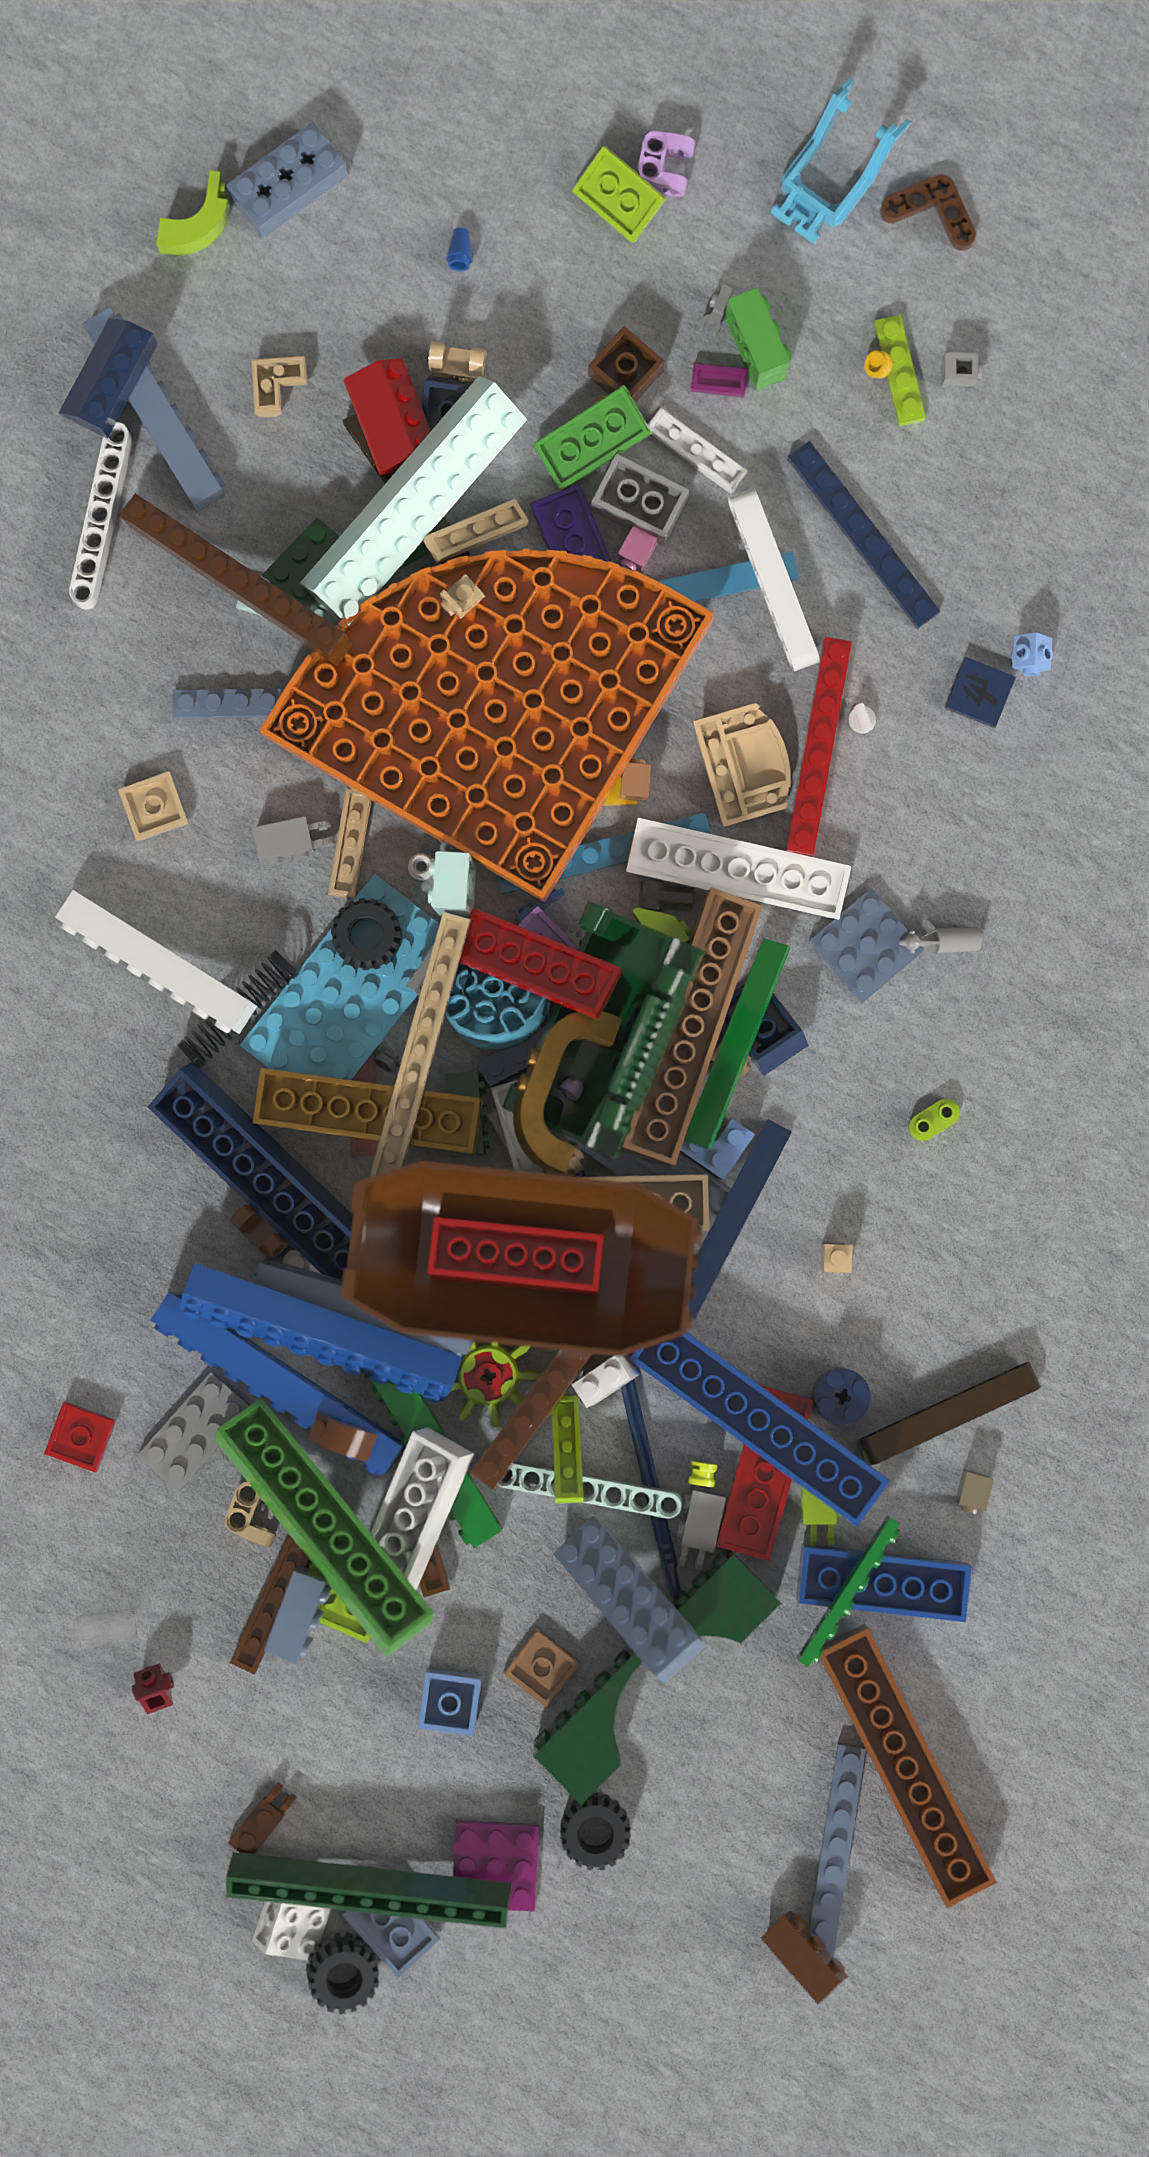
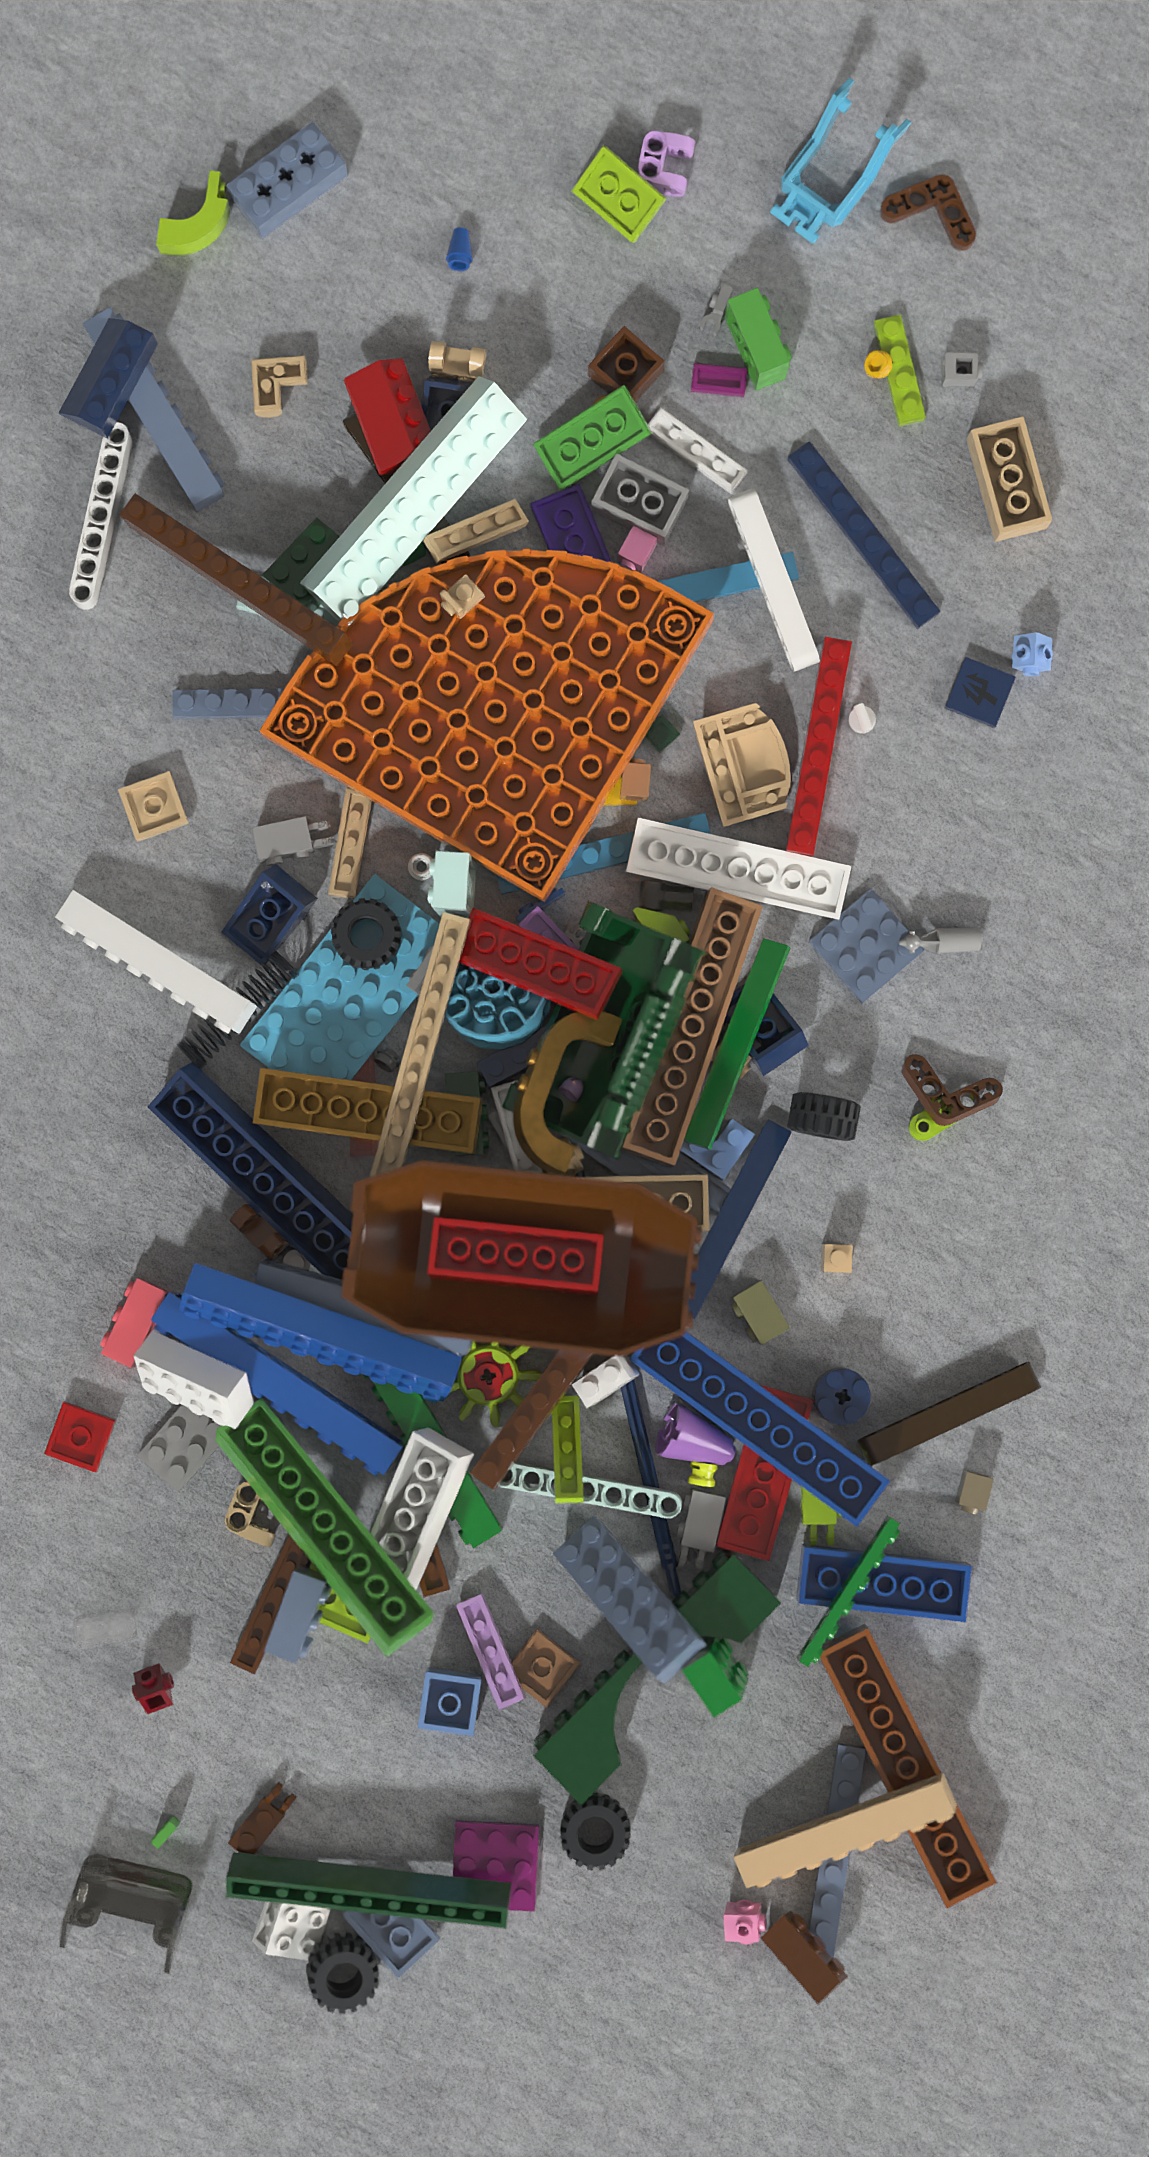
(130, 1893): none -> clear smoke windscreen
(133, 1321): none -> coral brick
(165, 1831): none -> bright green tile
(193, 1380): none -> white brick
(268, 914): none -> dark blue slope
(342, 1437): reddish brown brick -> none
(490, 1651): none -> lavender plate
(661, 733): none -> clear green tile
(692, 1439): none -> medium lavender cone
(717, 1676): none -> green brick
(744, 1921): none -> bright pink brick
(759, 1312): none -> olive brick
(823, 1116): none -> black tyre
(845, 1831): none -> tan brick
(948, 1101): none -> reddish brown beam
(1009, 479): none -> tan brick

